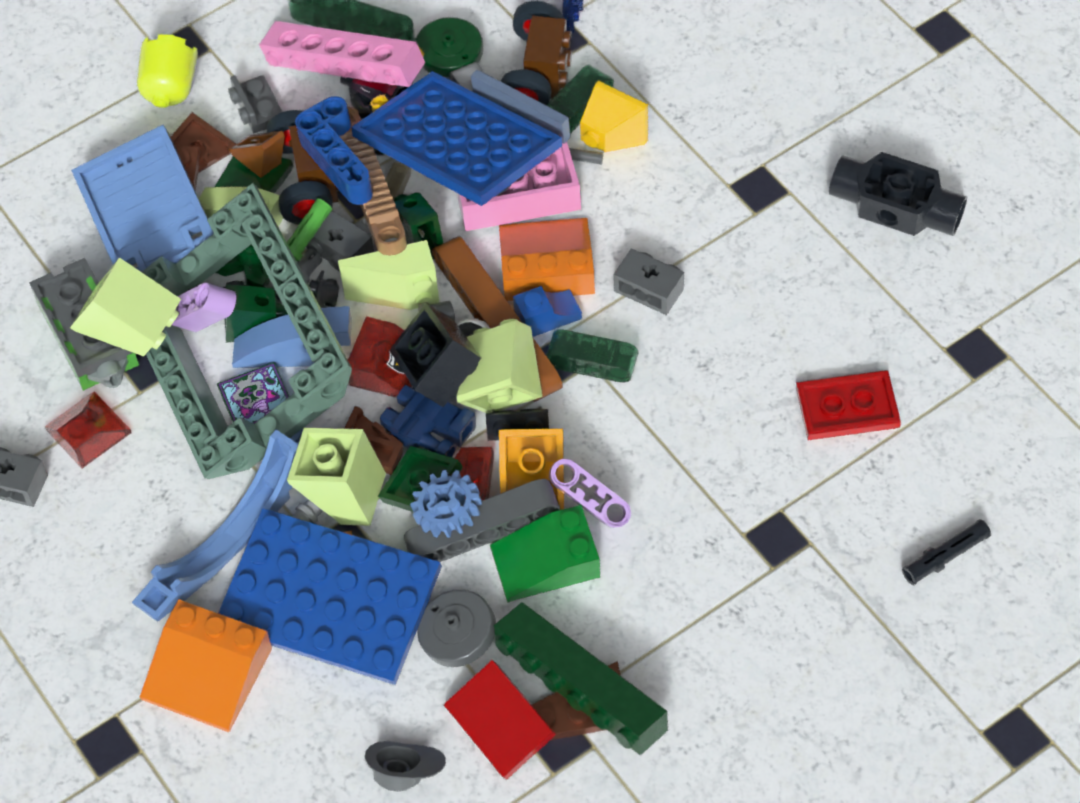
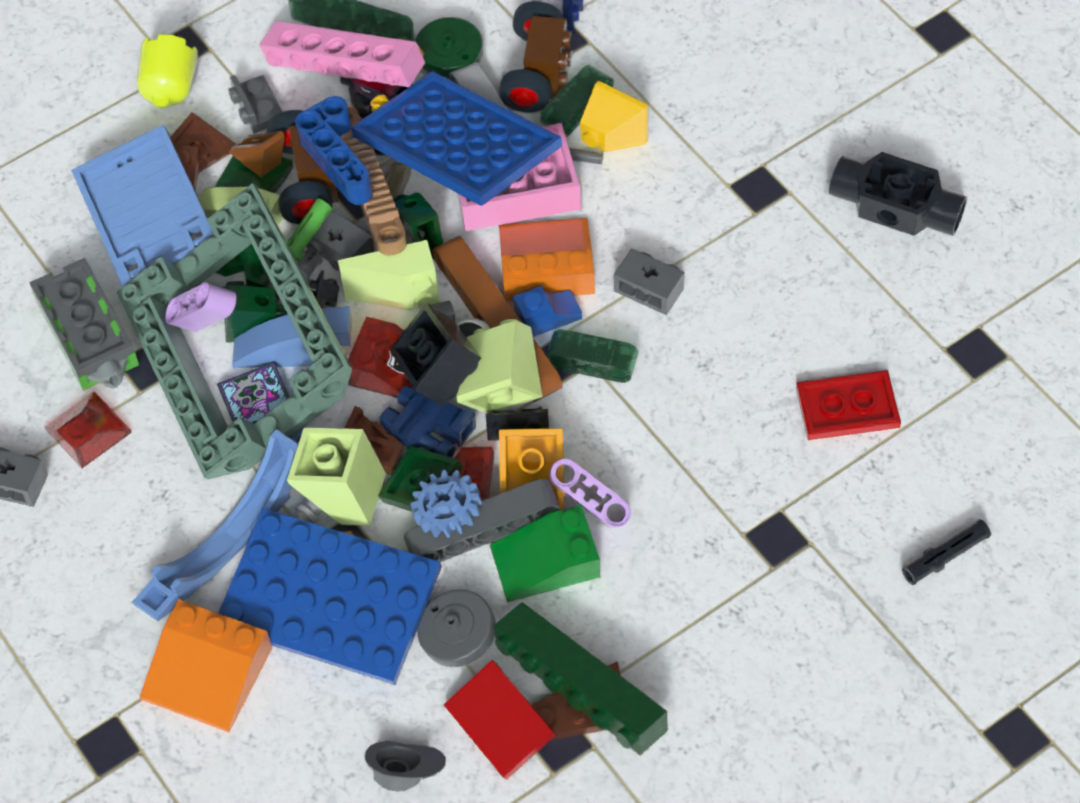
(128, 310): yellowish green slope -> none
(520, 104): sand blue tile -> none

